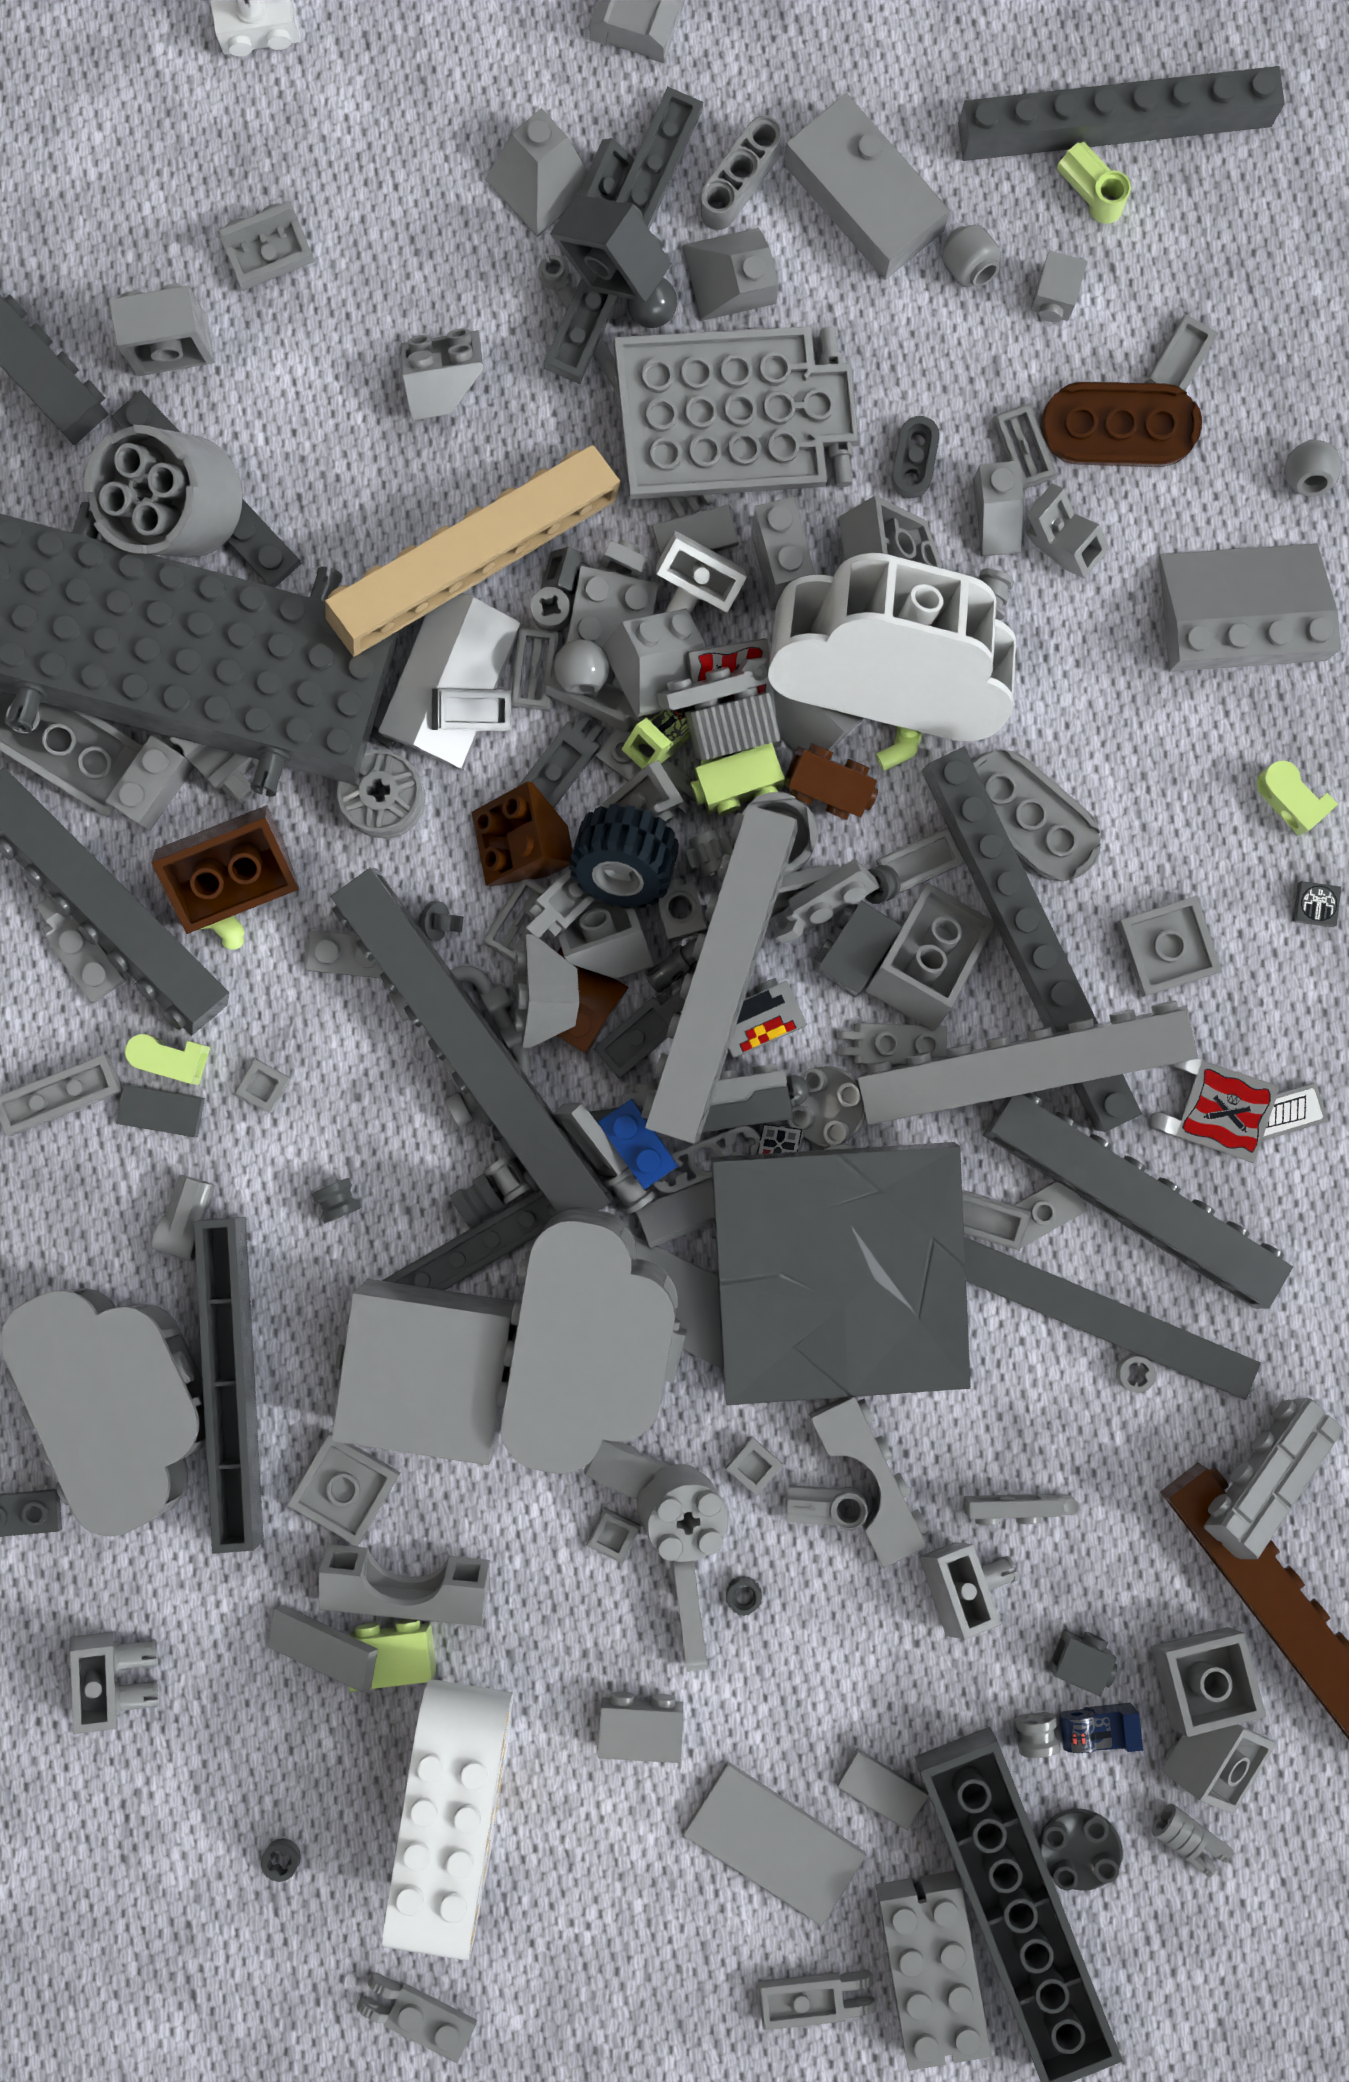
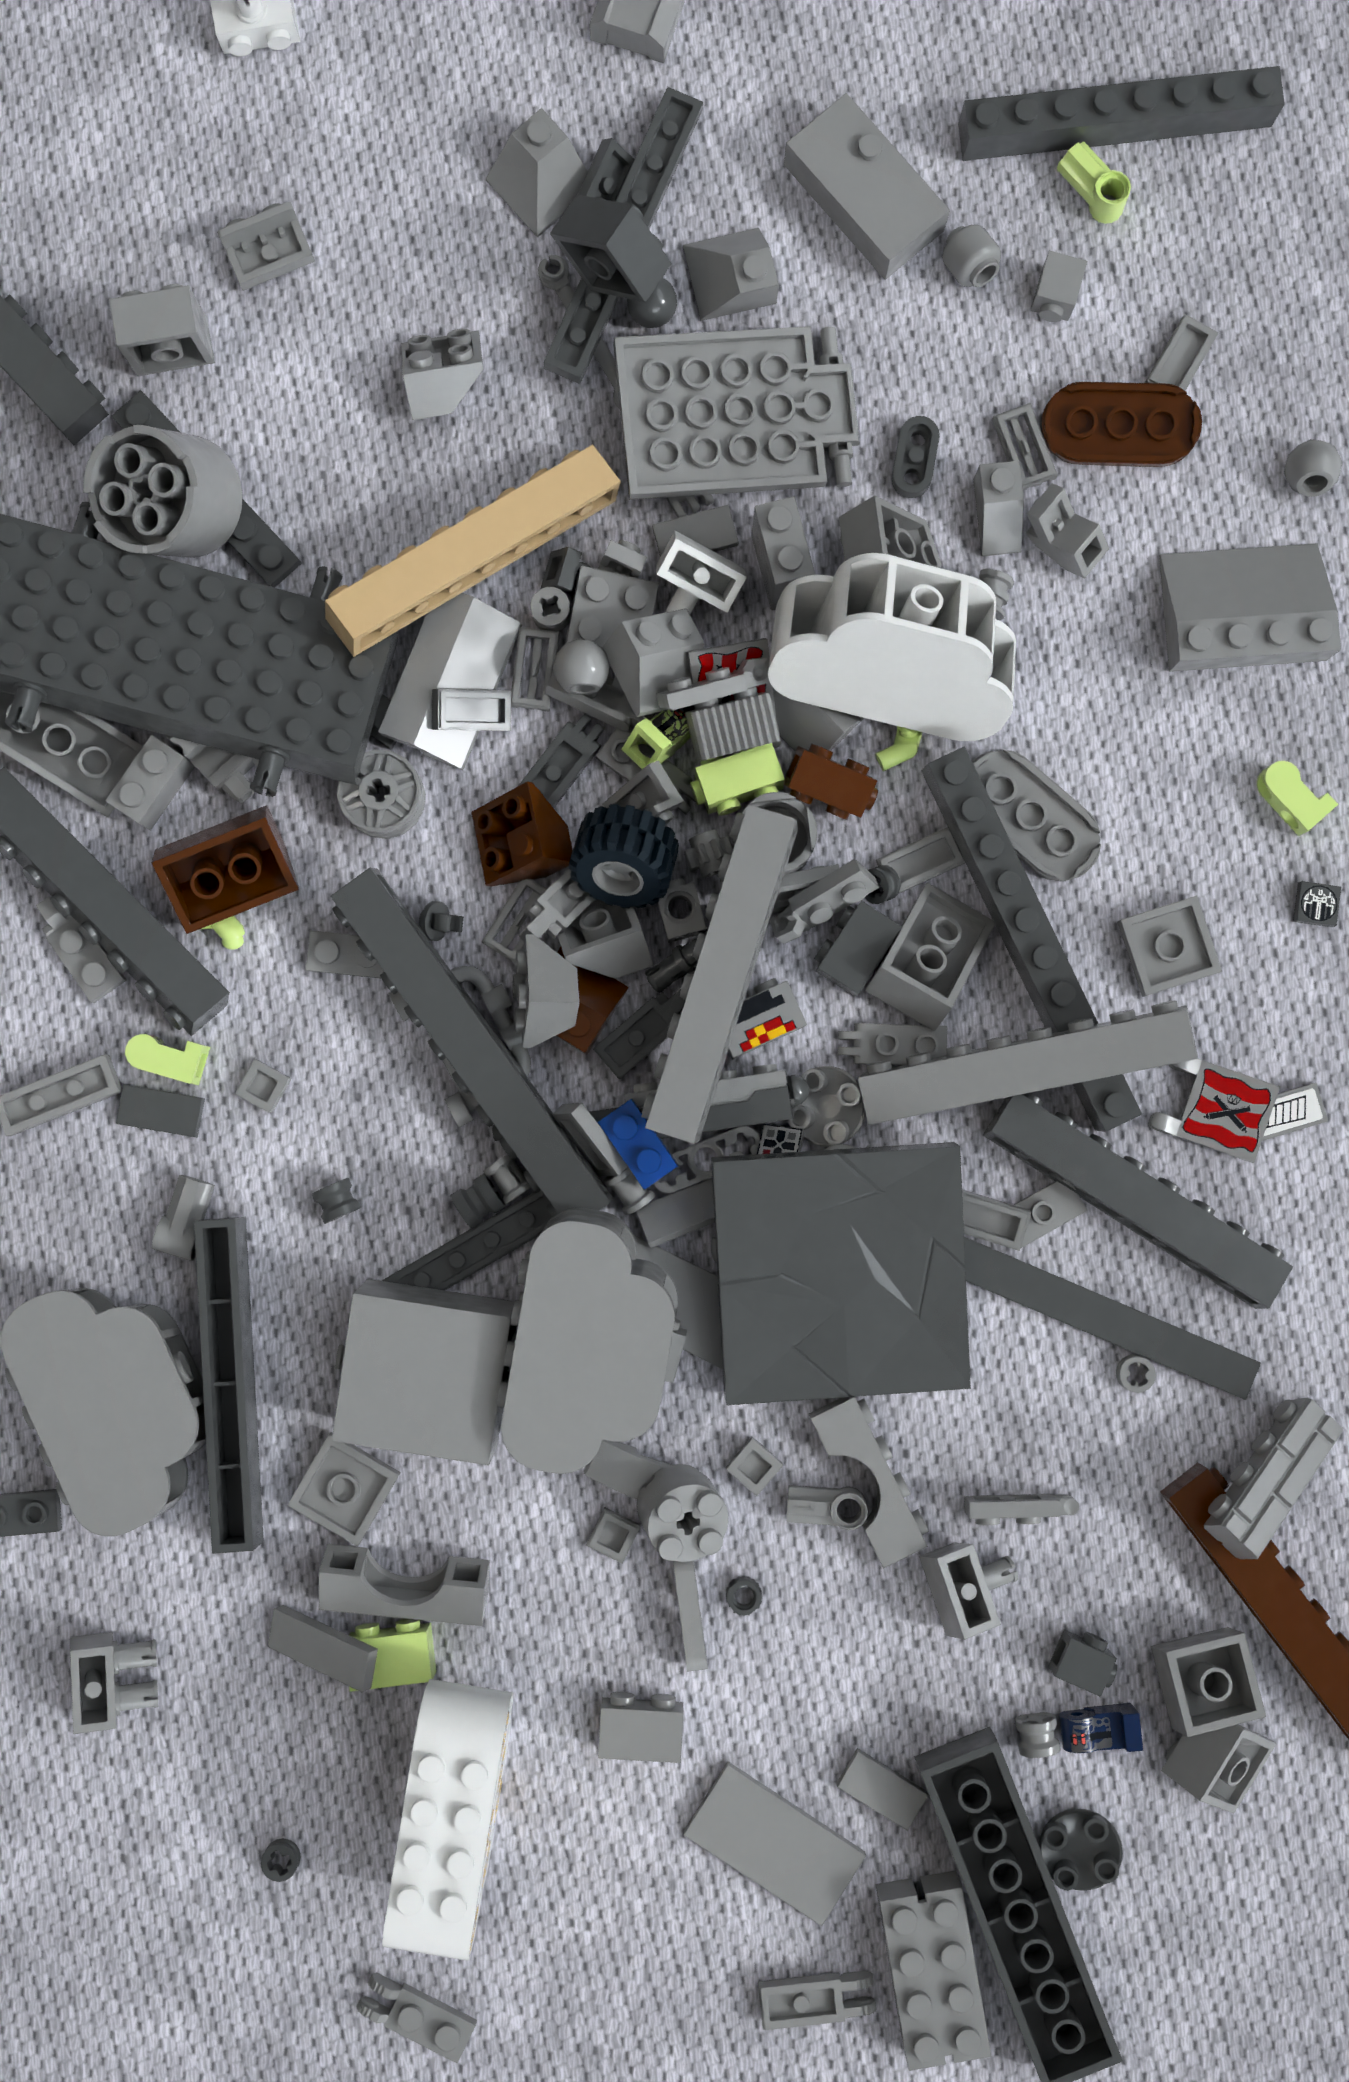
(743, 156): light grey beam -> none
(1189, 1839): light grey hinge -> none

